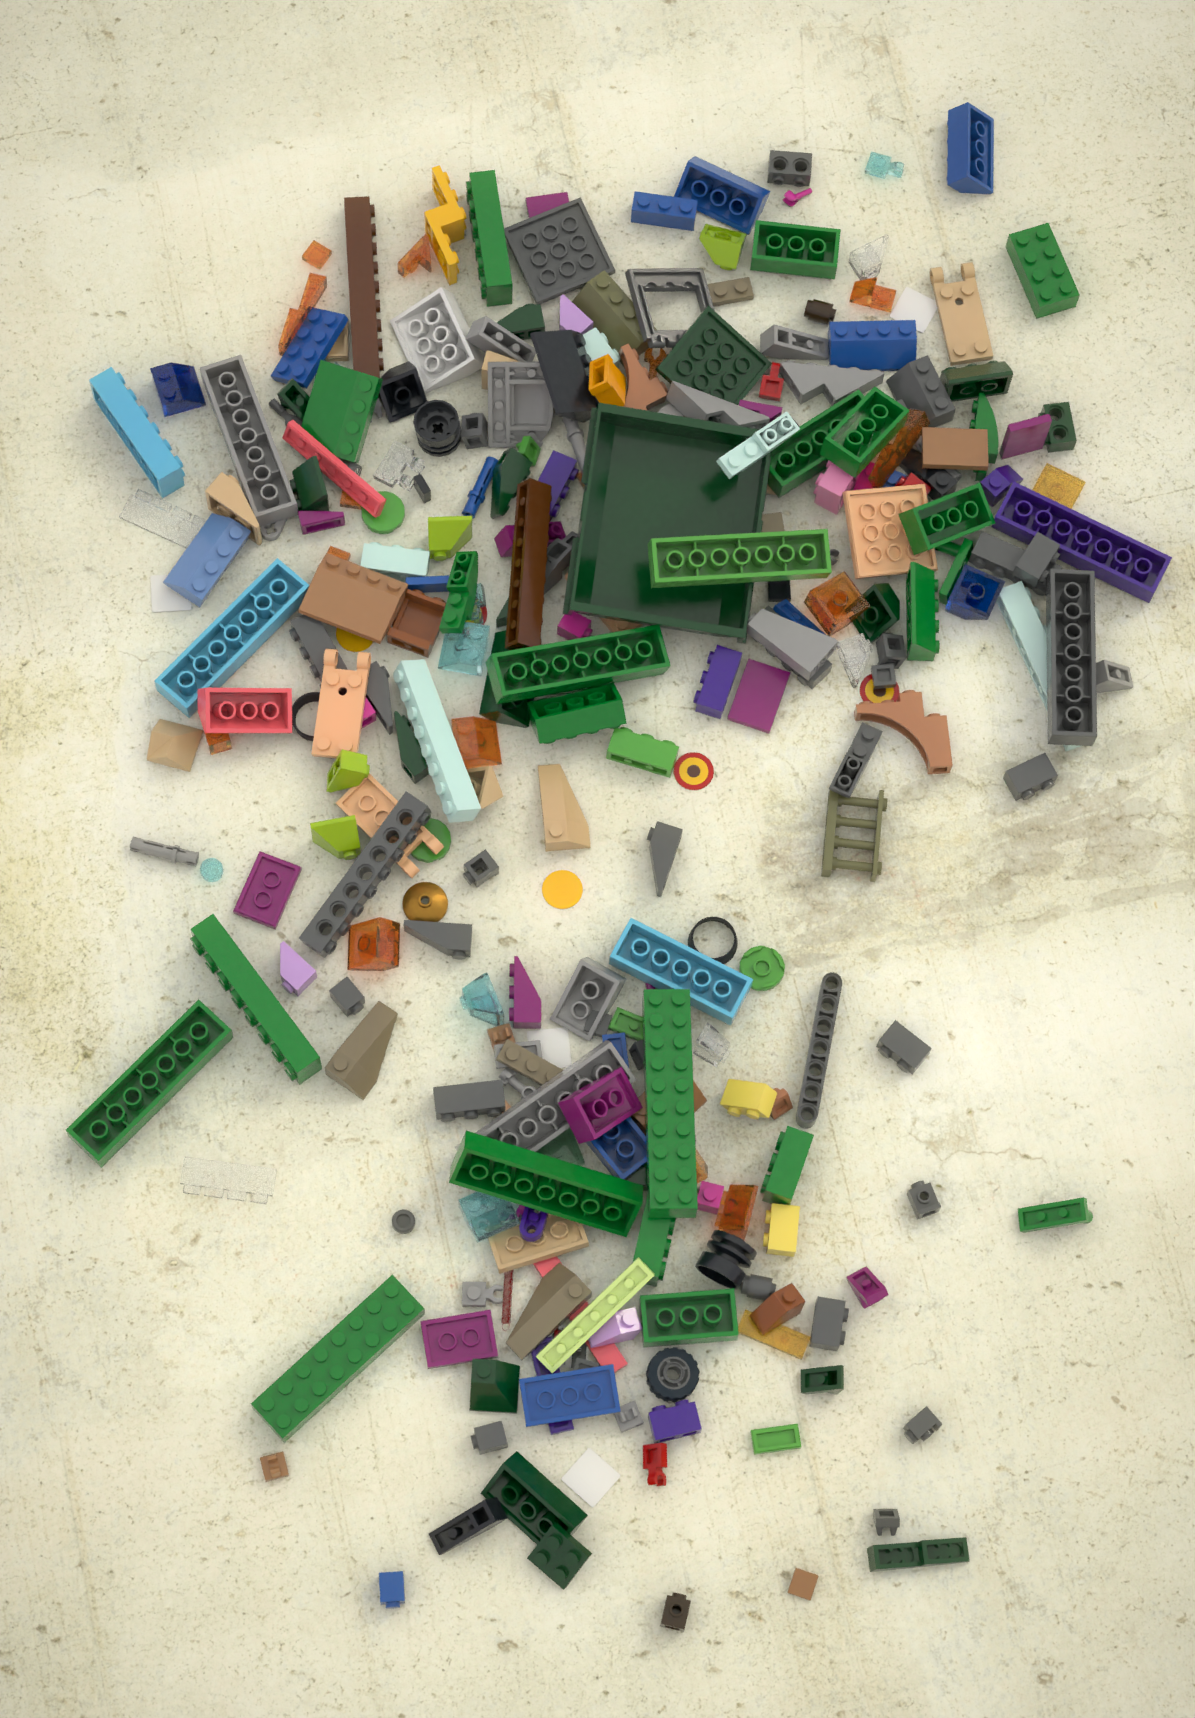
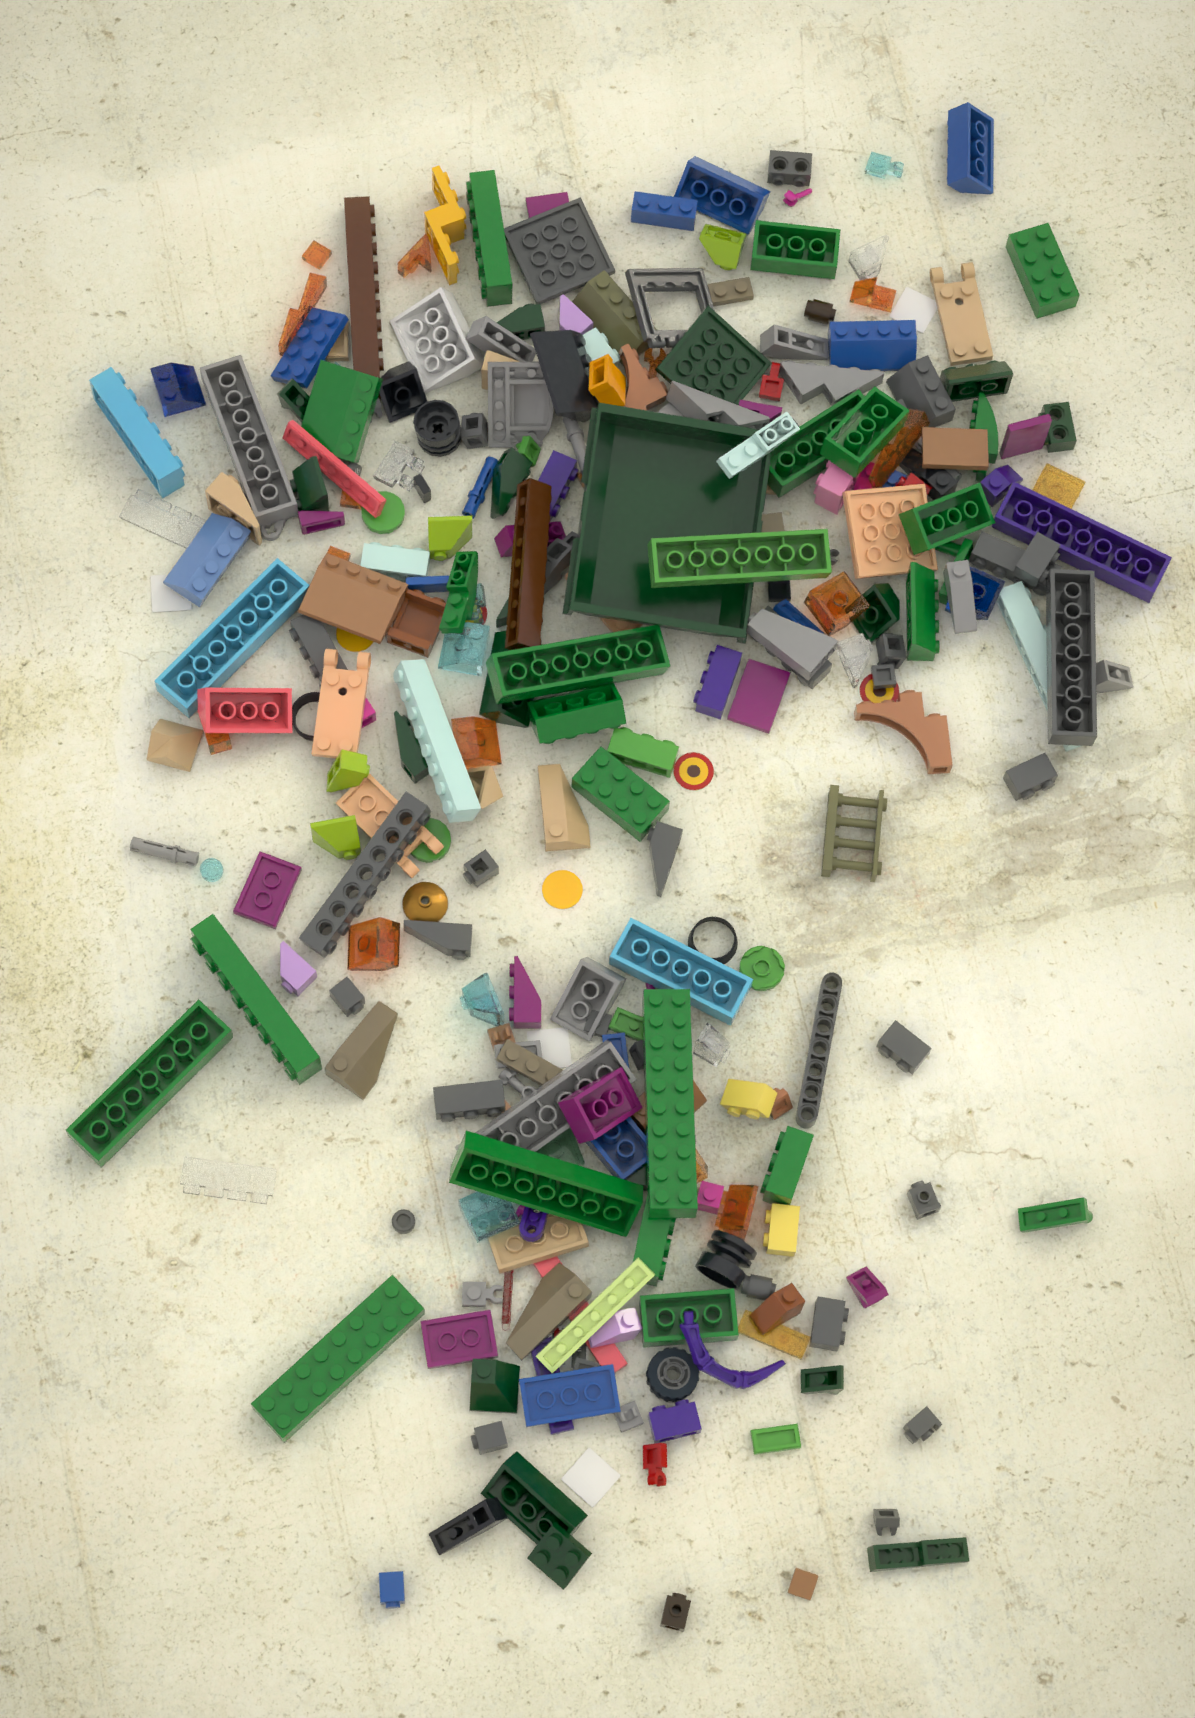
(274, 404): dark grey piece -> none
(274, 1466): medium nougat tile -> none
(379, 694): dark grey slope -> none
(574, 626): dark pink brick -> none
(620, 793): none -> green brick
(708, 1364): none -> dark purple animal
(855, 760): dark grey slope -> none
(960, 596): none -> light grey slope

